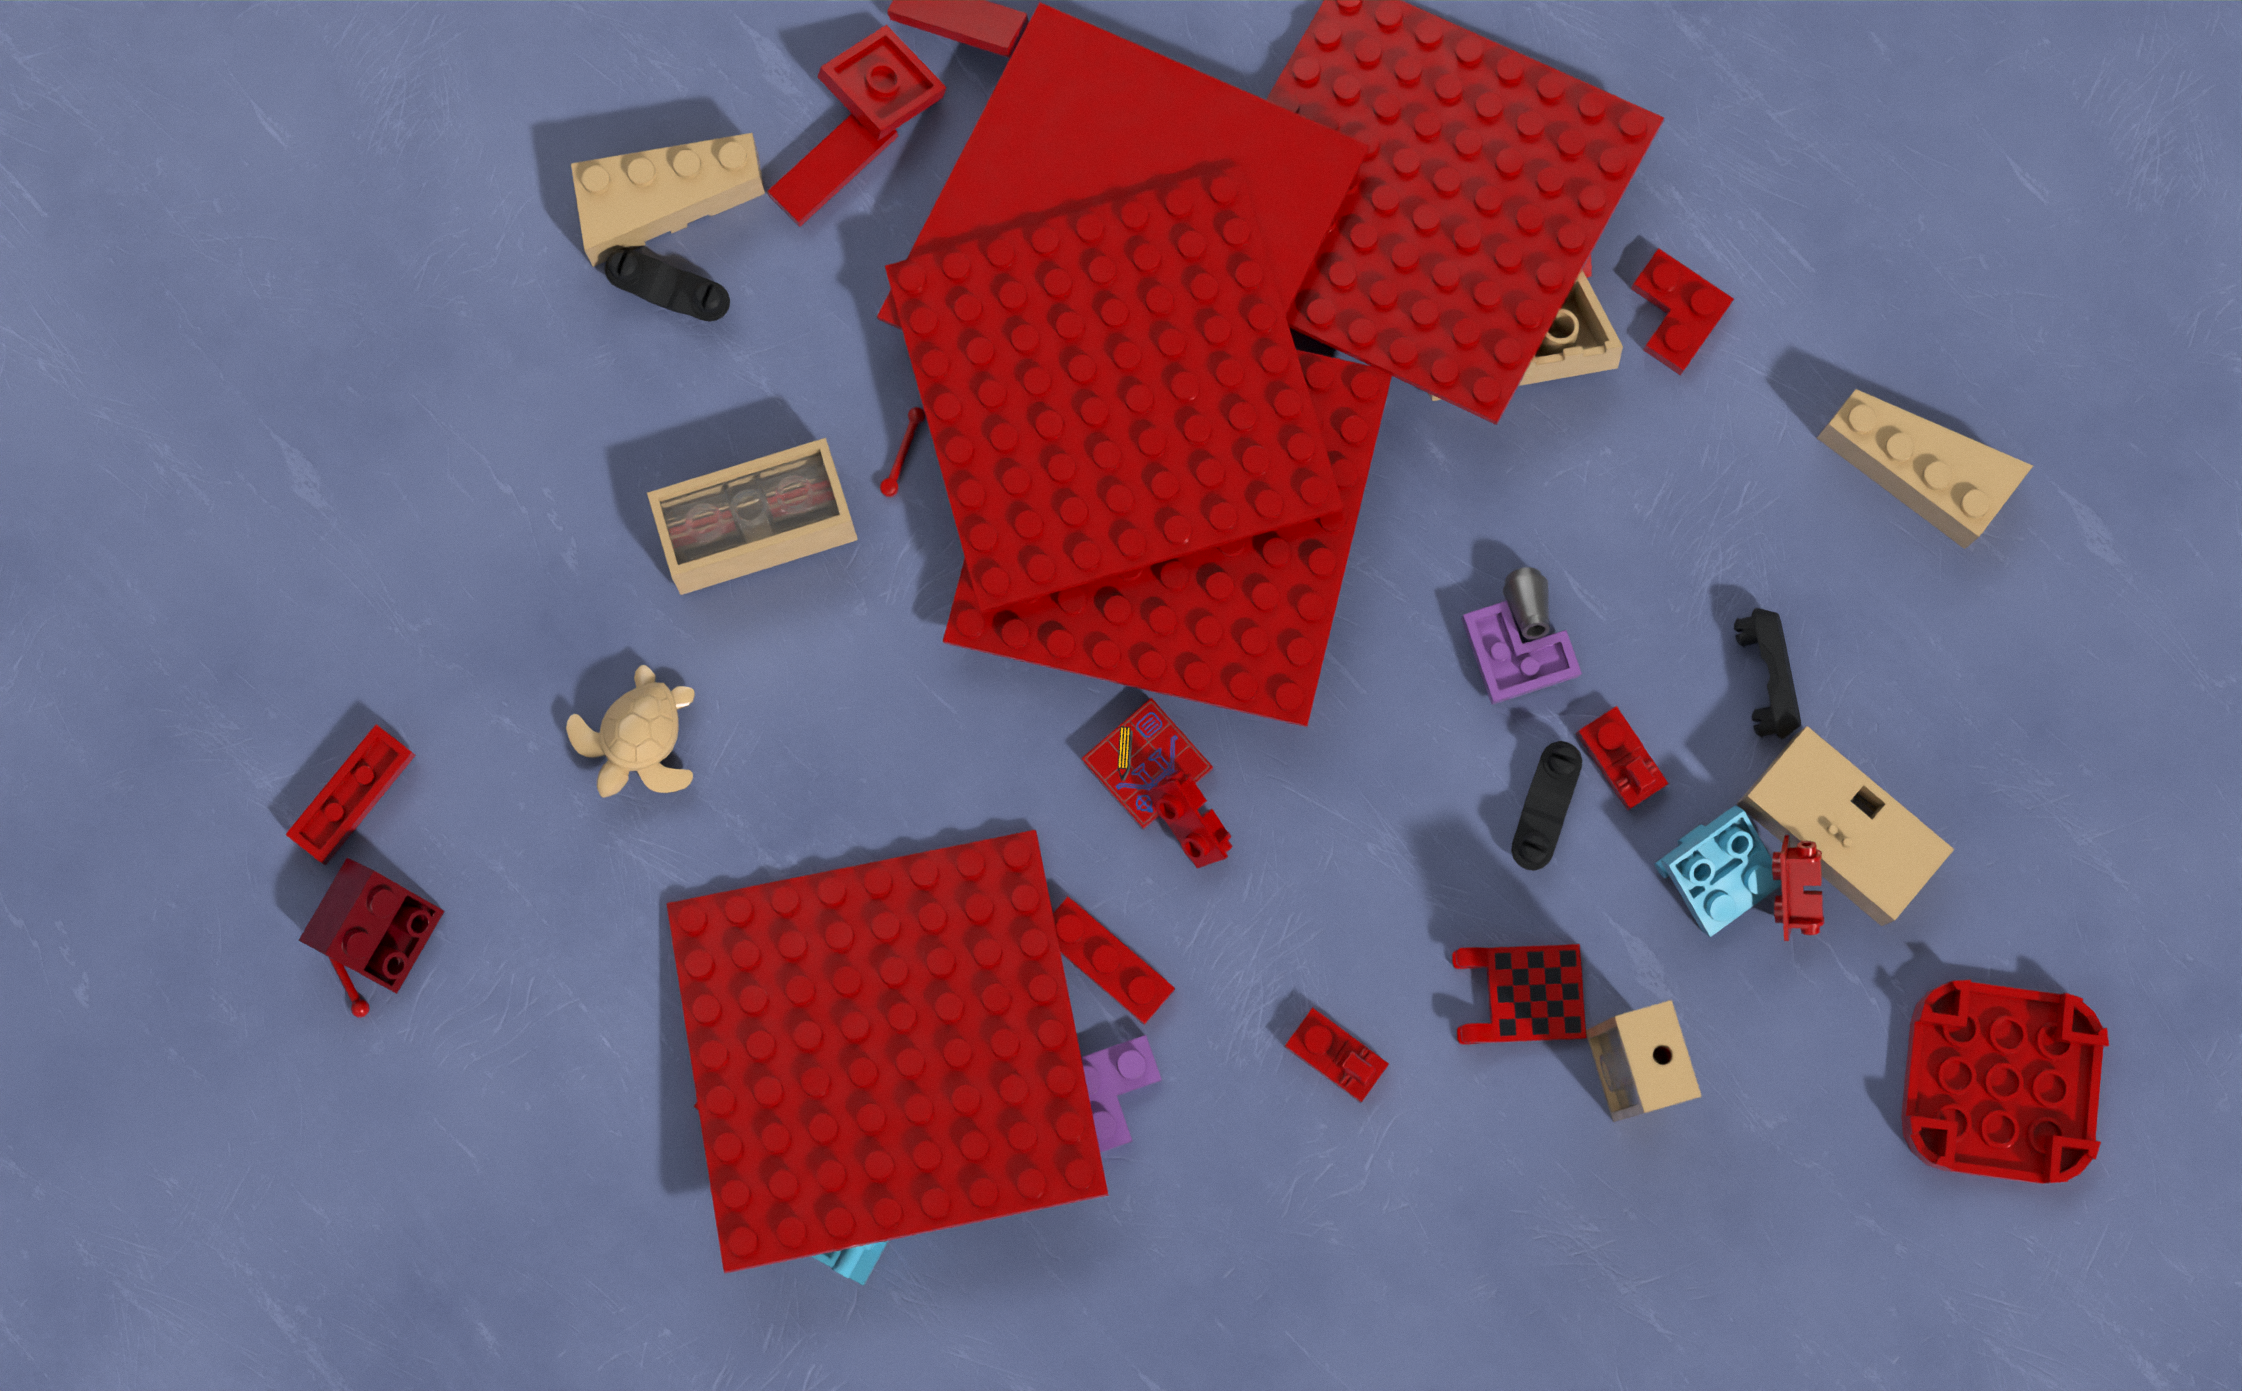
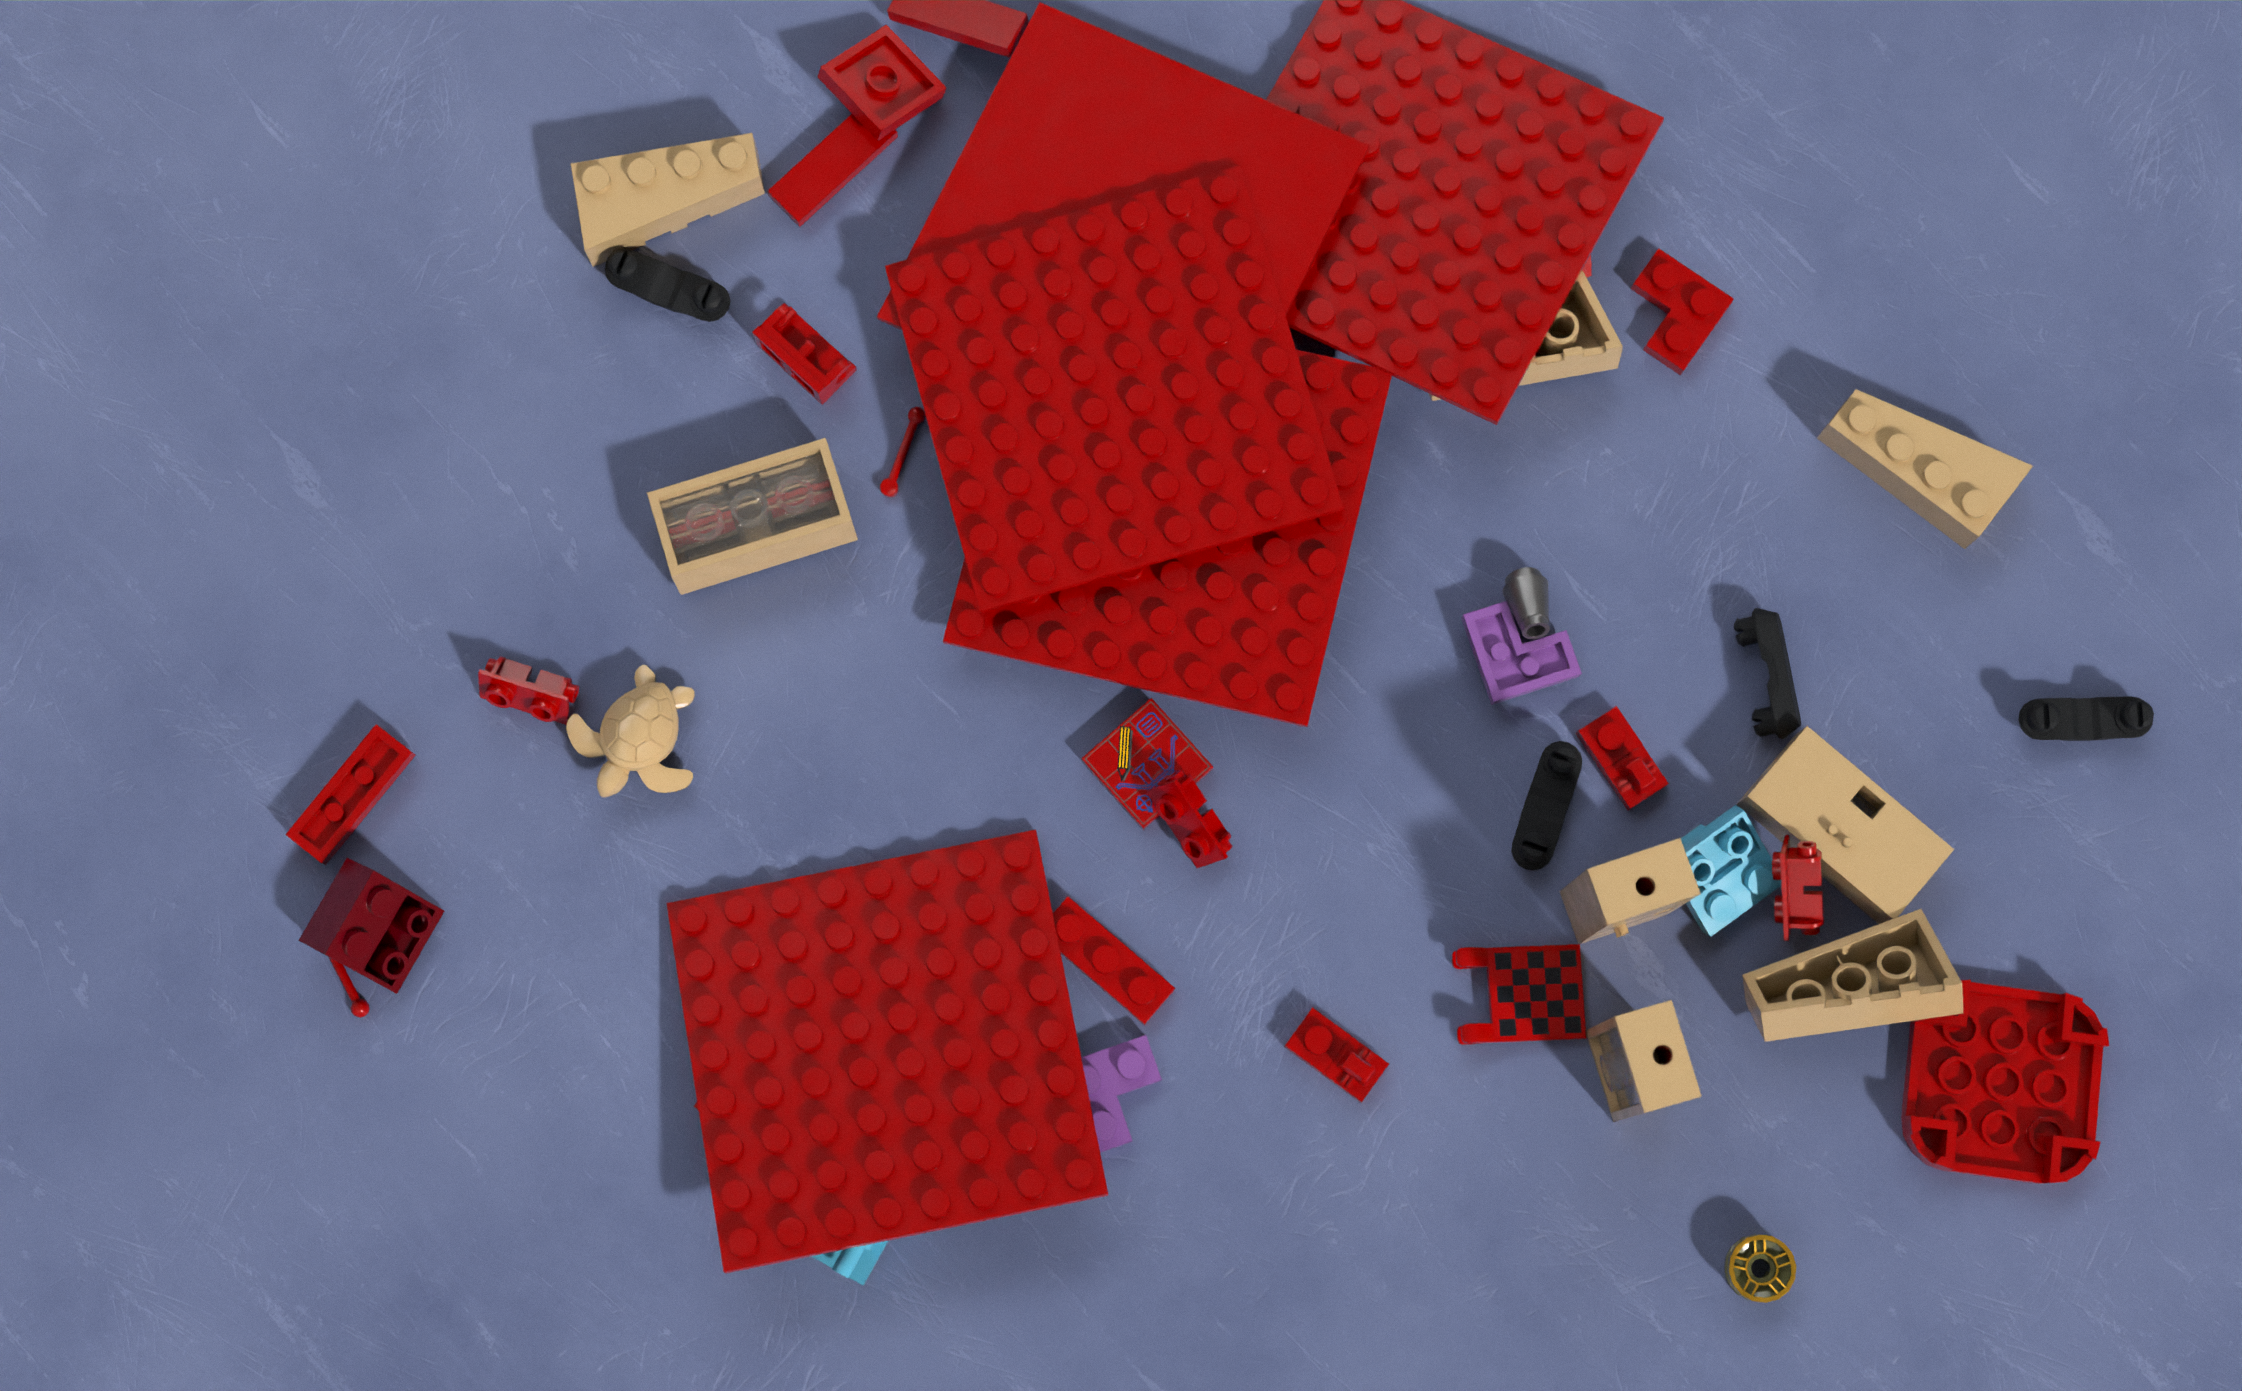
(507, 685): none -> red hinge
(803, 353): none -> red hinge
(1629, 891): none -> tan brick
(1774, 1282): none -> wheel
(1856, 982): none -> tan wedge
(2086, 718): none -> black piece

